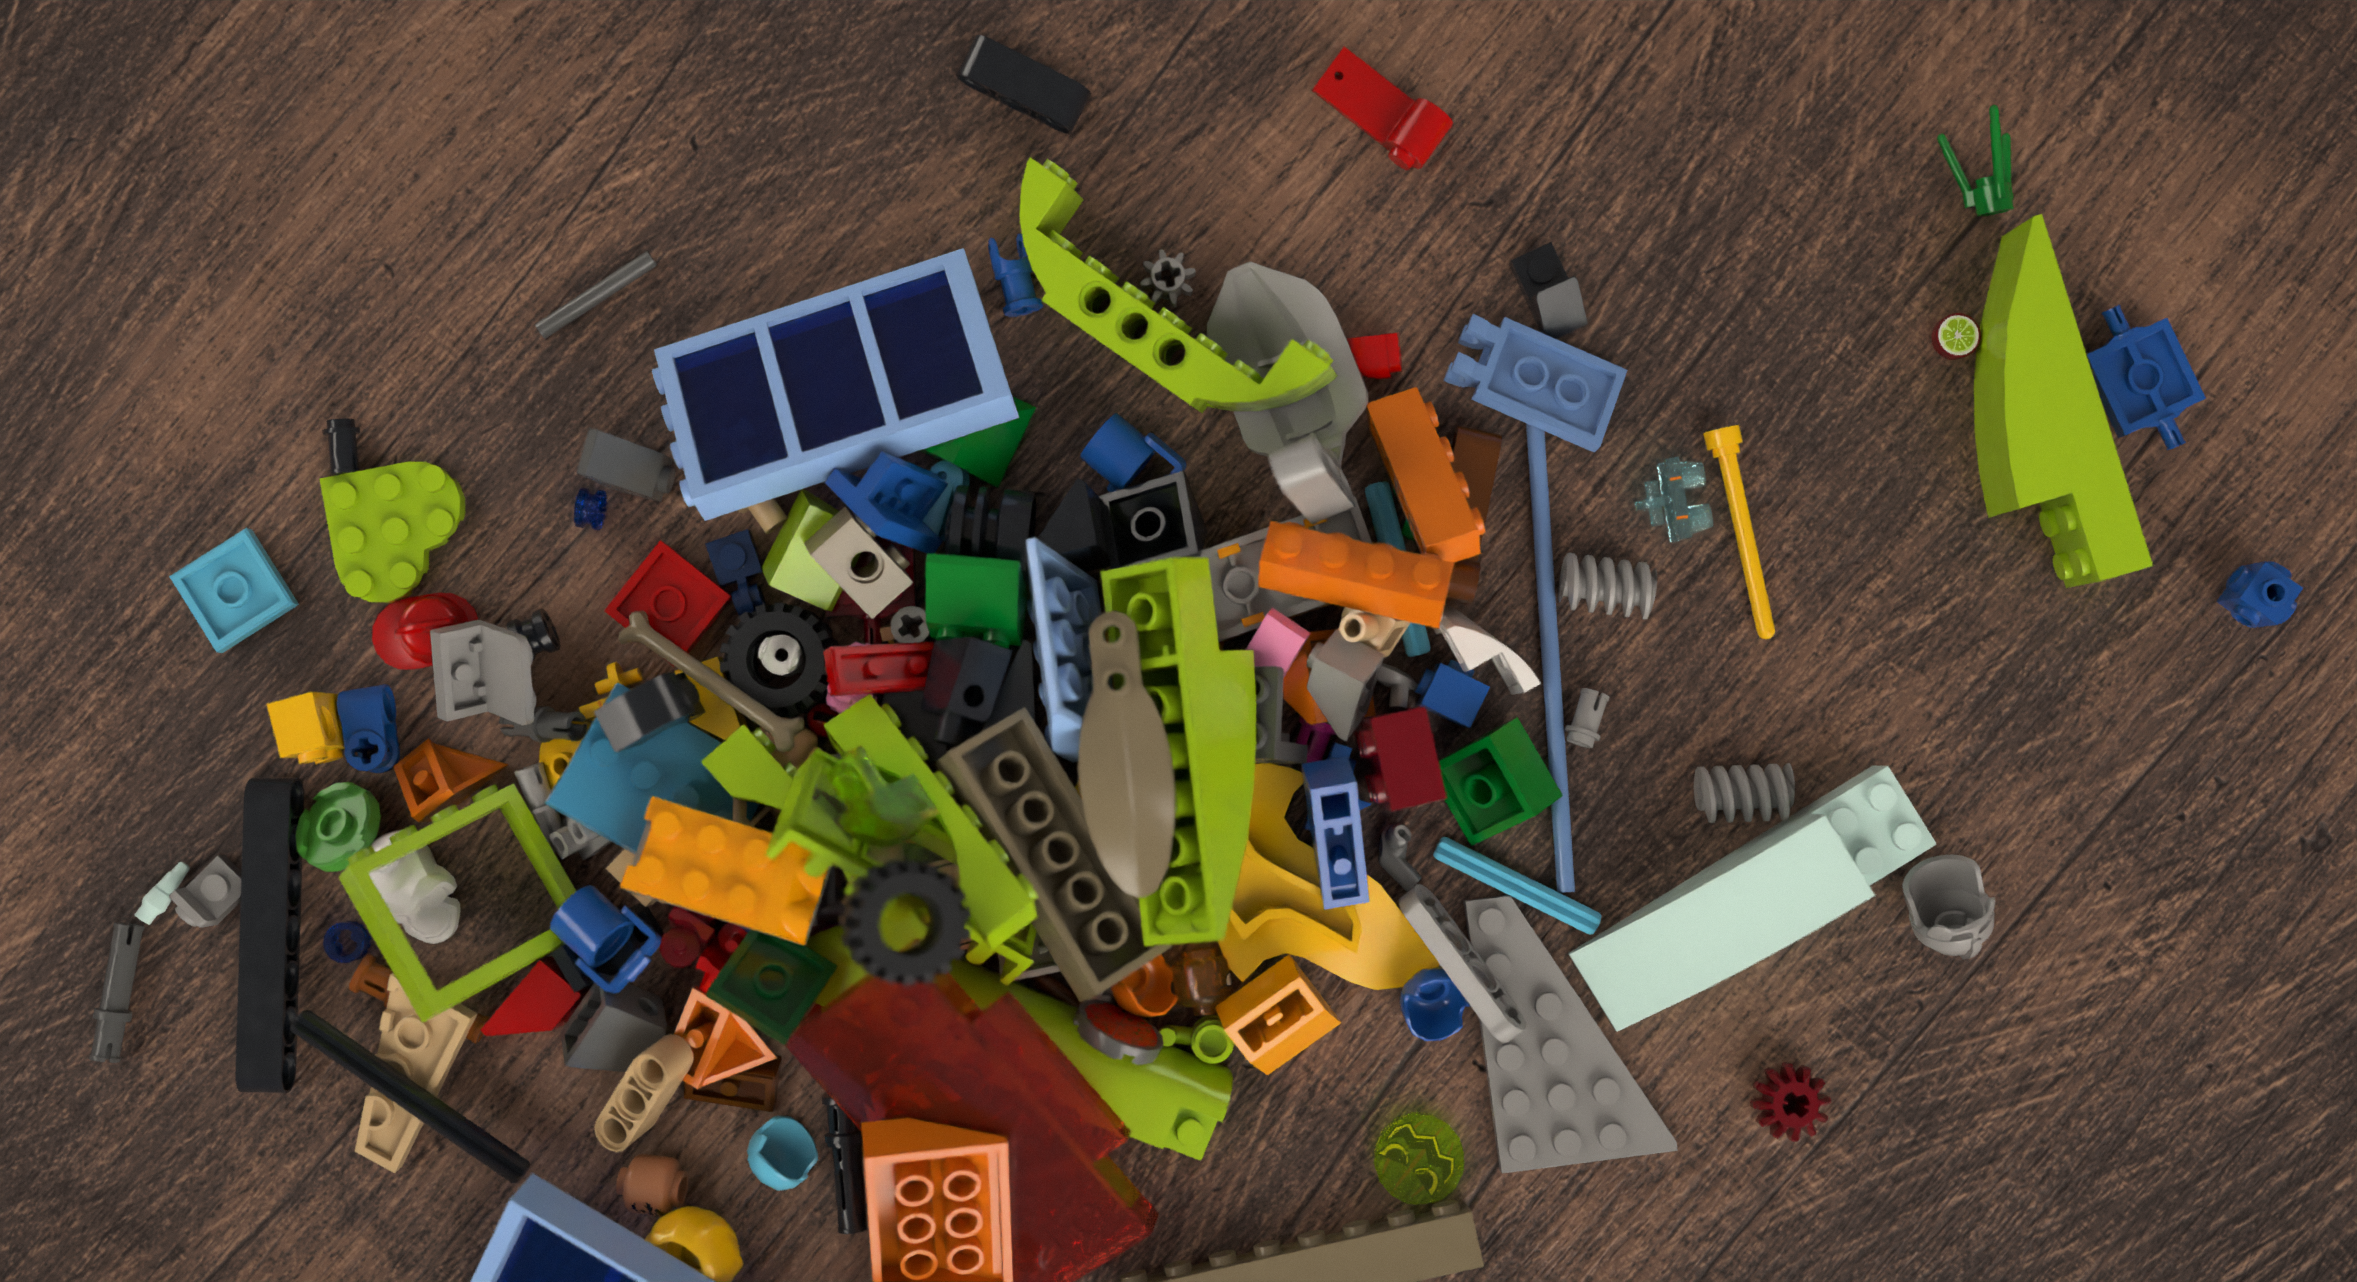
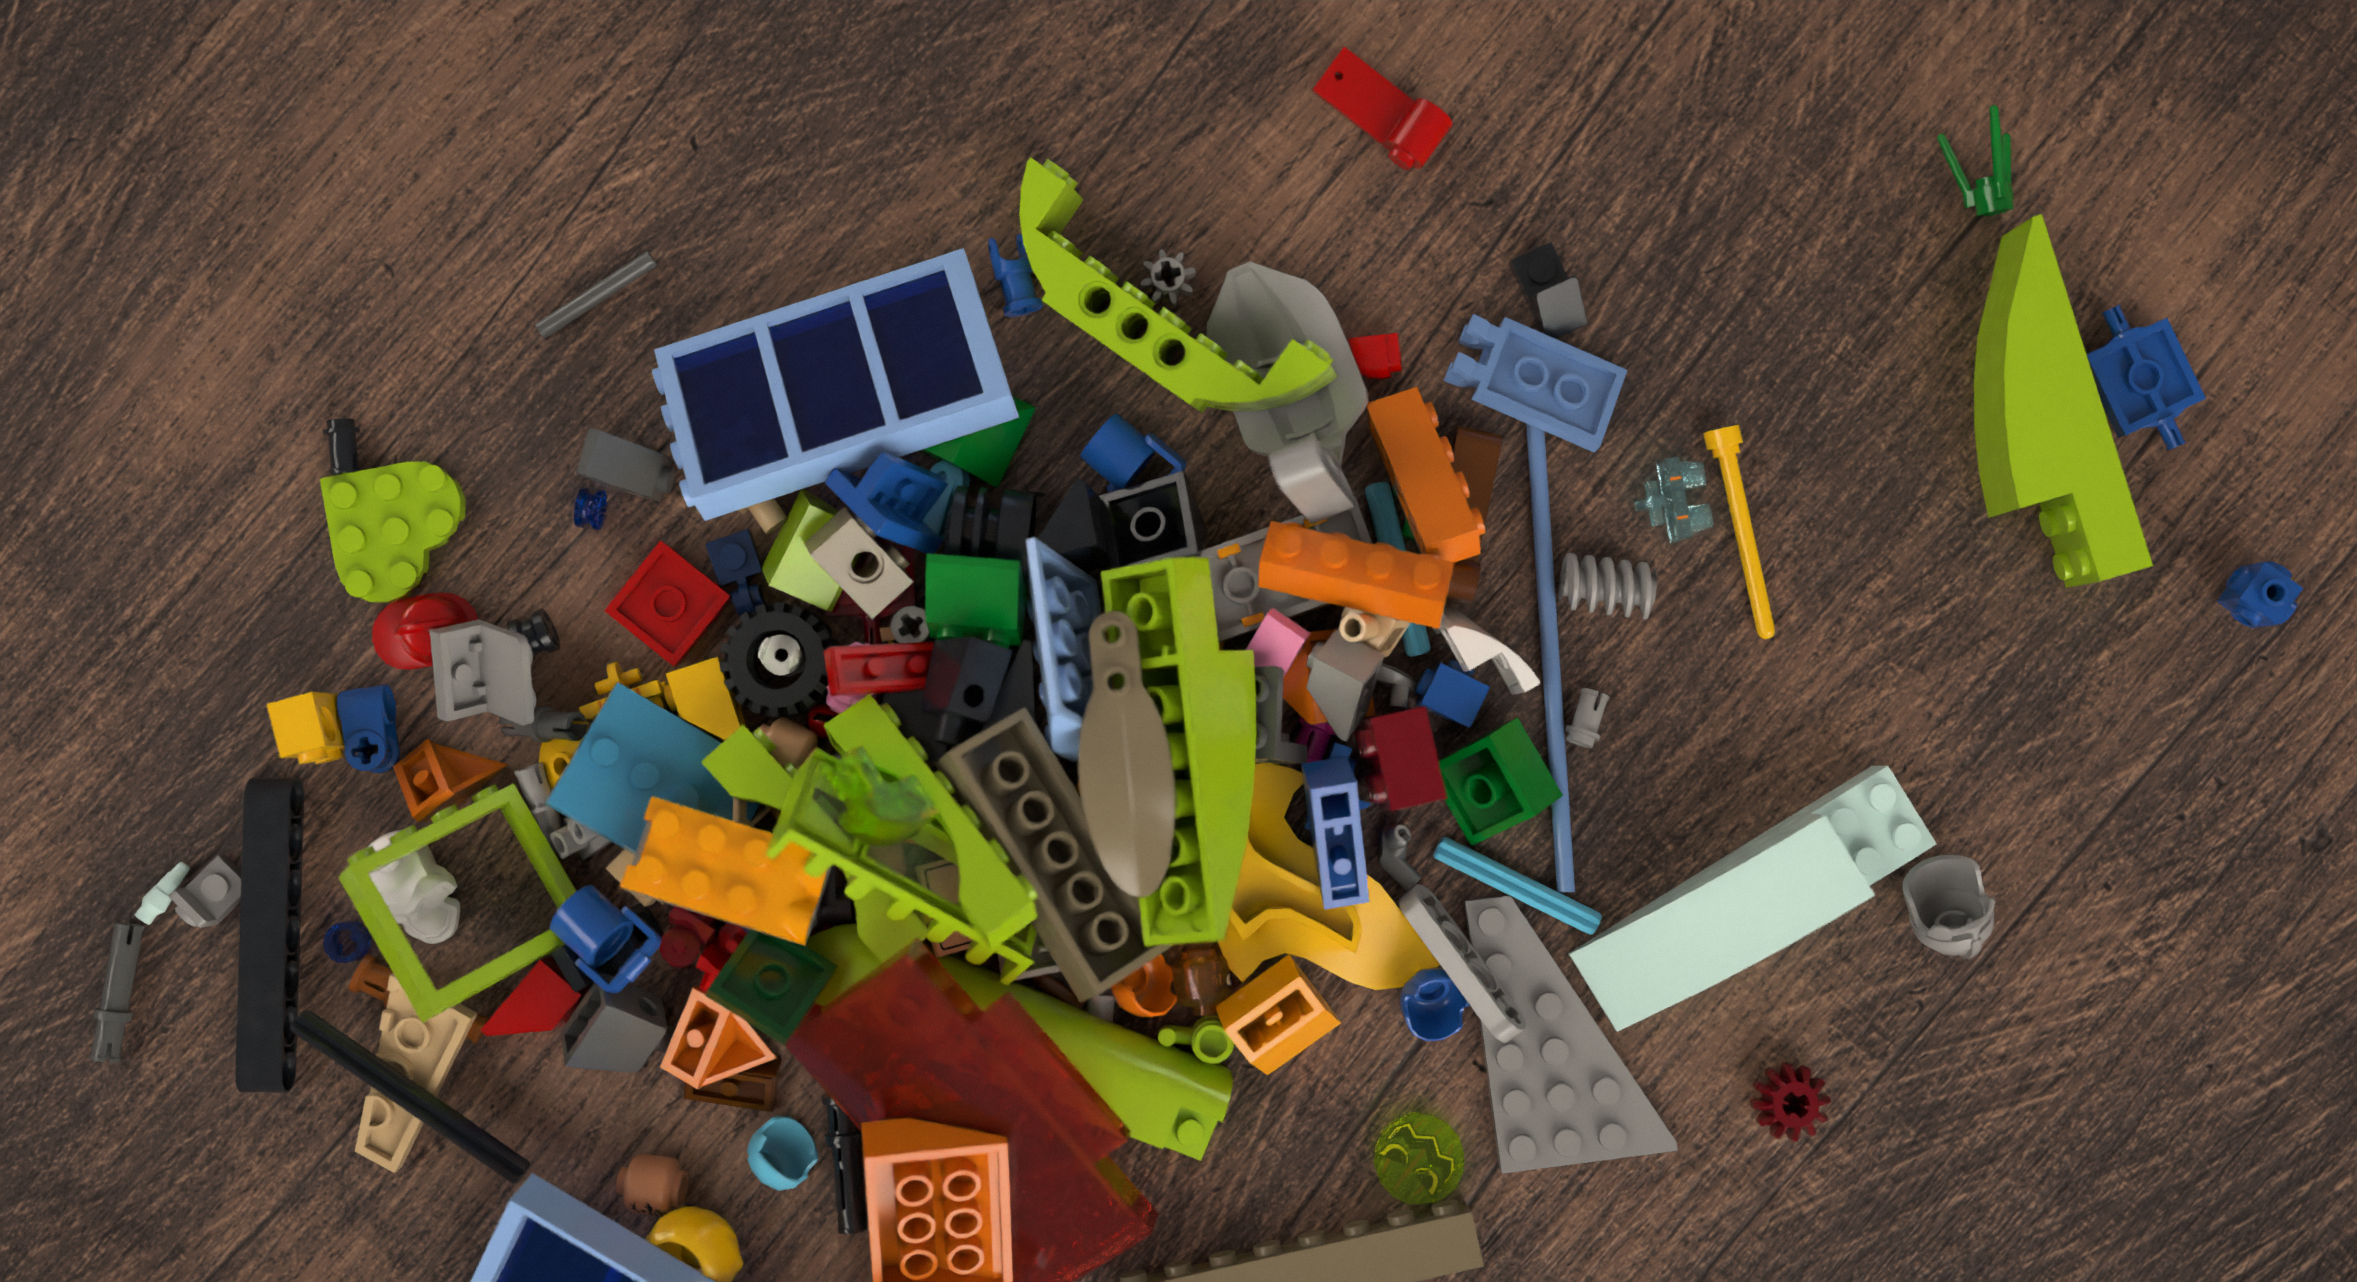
(234, 590): medium azure plate -> none
(337, 826): bright green tile -> none
(643, 1092): tan beam -> none
(649, 710): black brick -> none
(781, 729): dark tan piece -> none
(945, 922): black tyre -> none
(1023, 84): black beam -> none
(1117, 1031): tile -> none
(1744, 791): light grey piece -> none
(1956, 336): tile -> none

